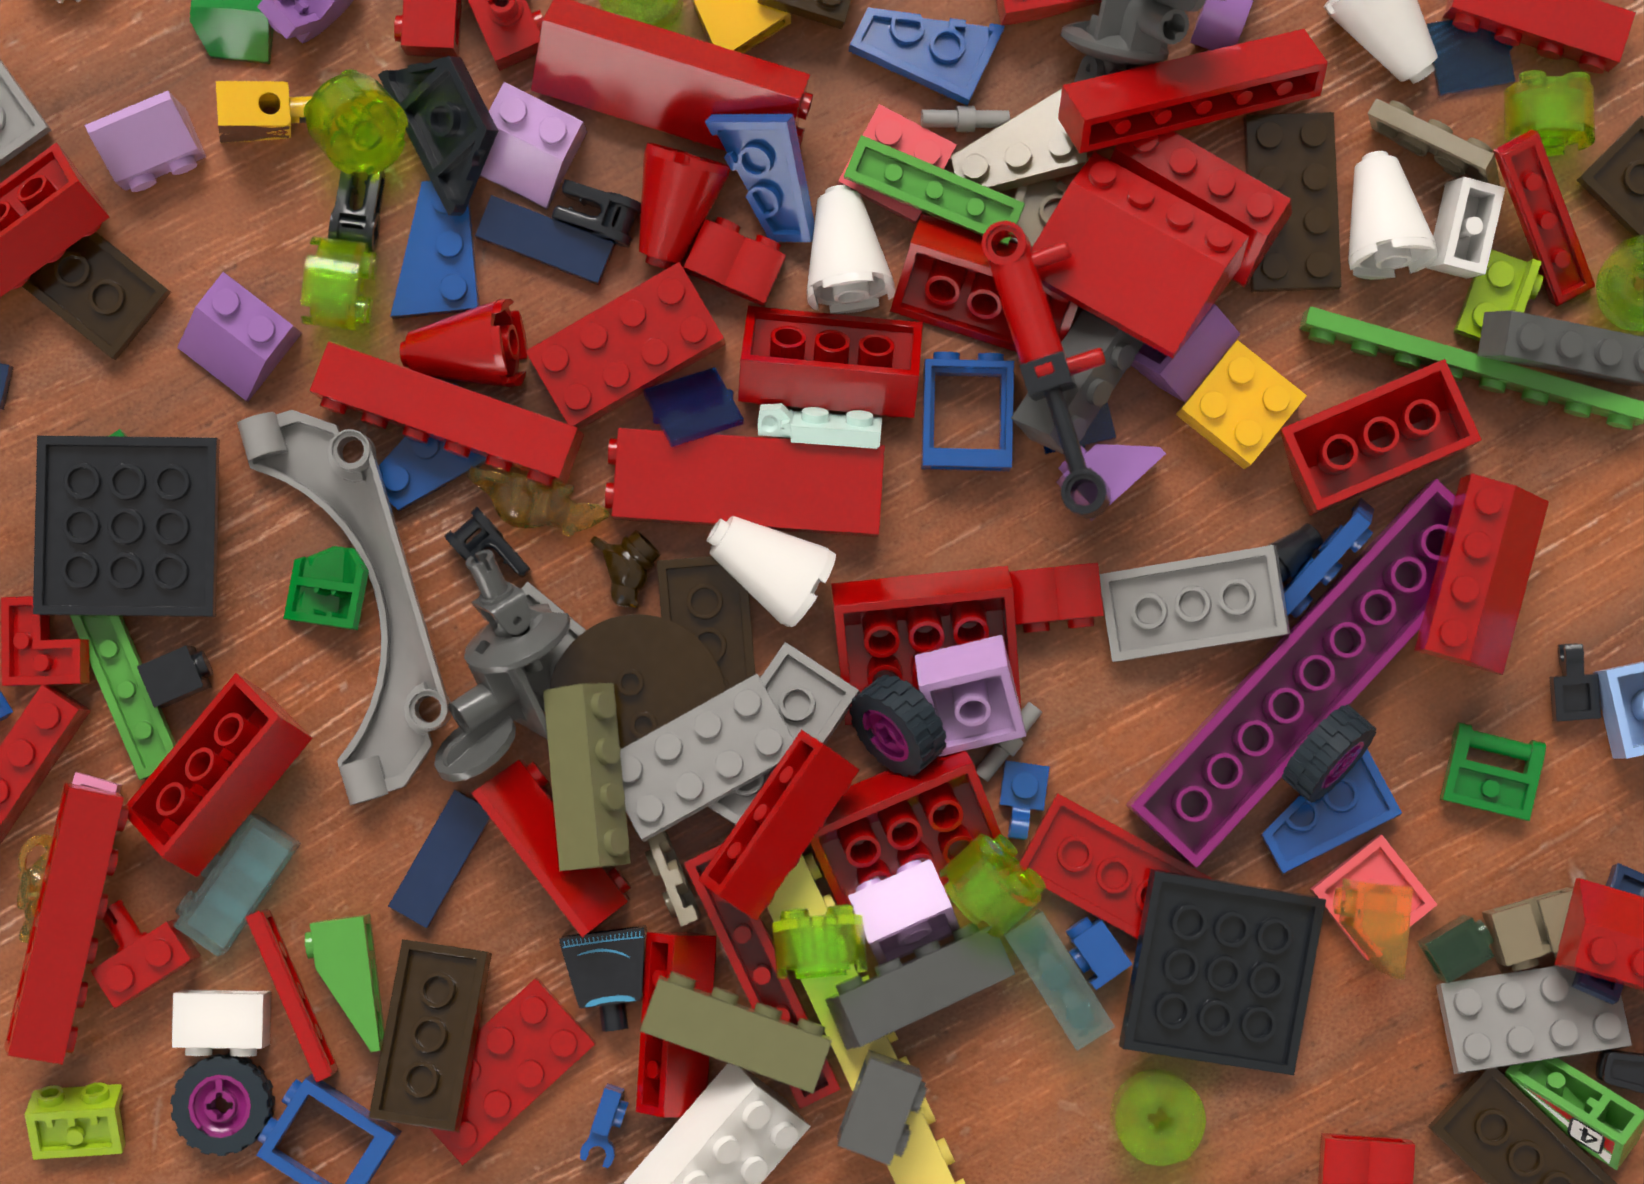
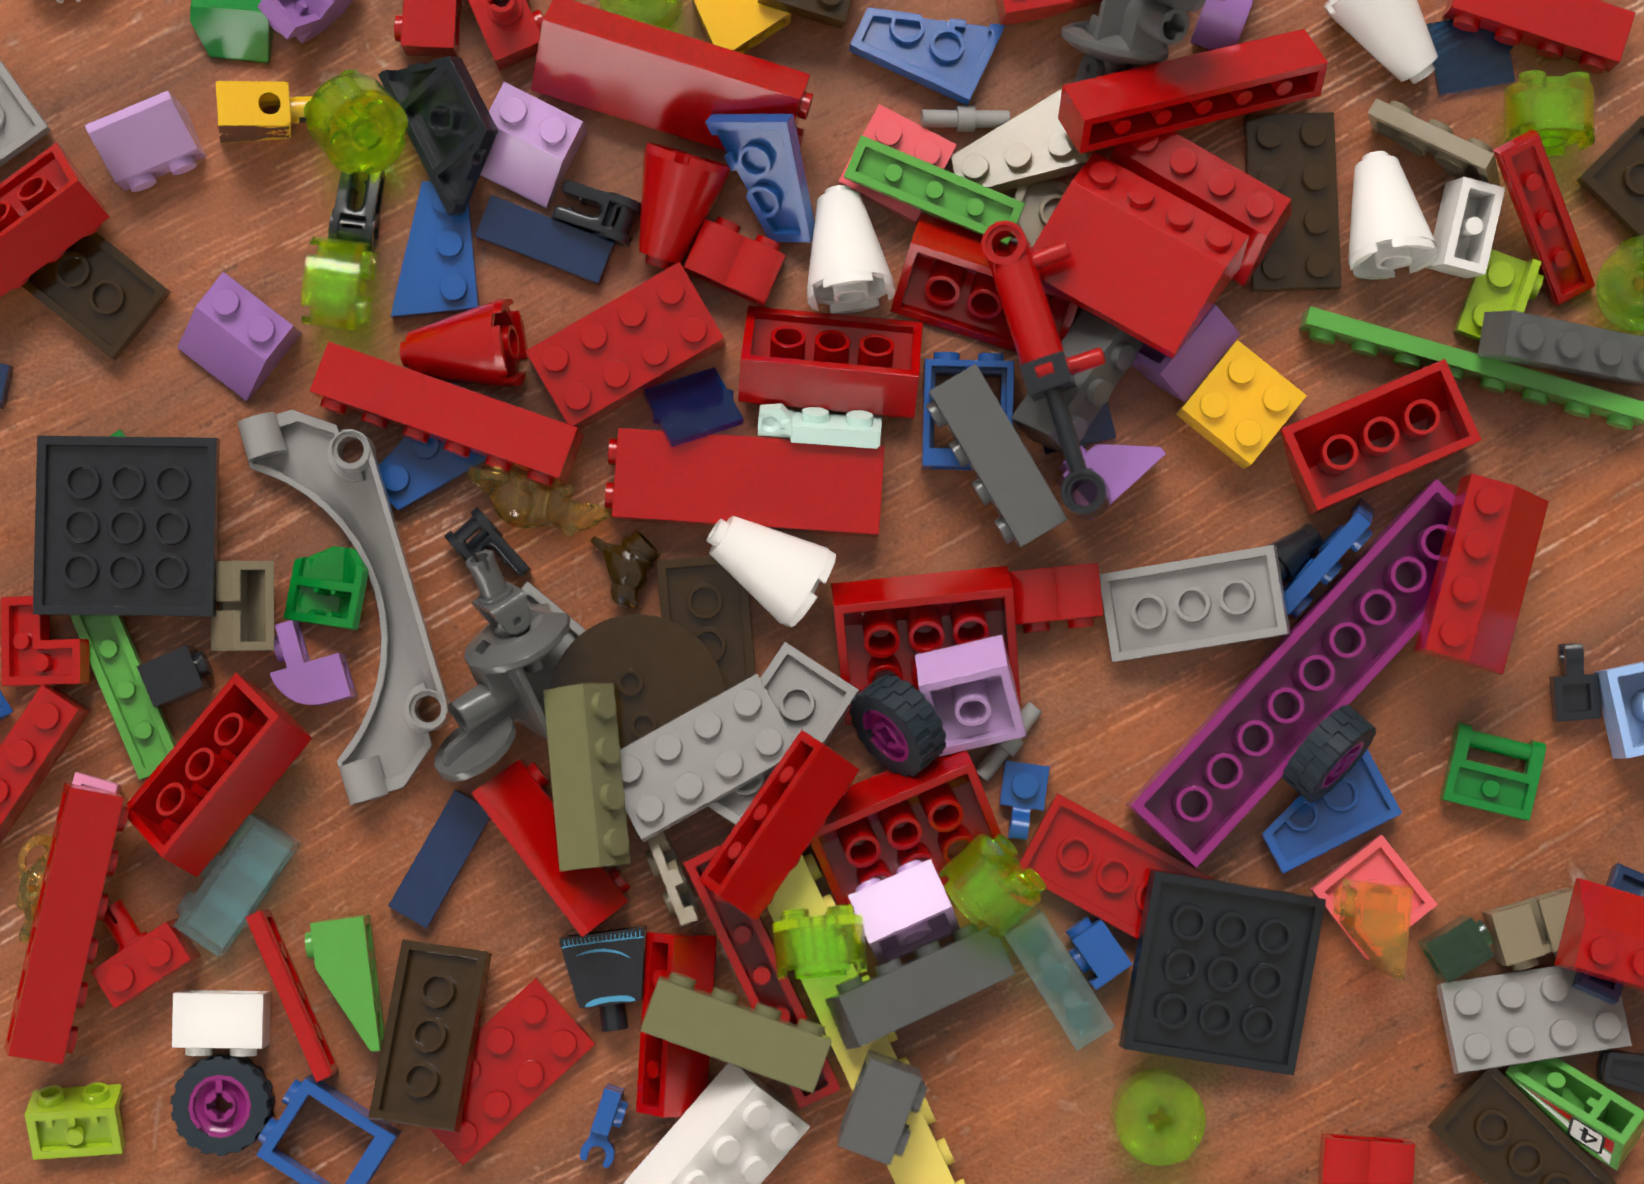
(245, 606): none -> dark tan piece
(307, 681): none -> medium lavender brick
(996, 456): none -> dark grey brick

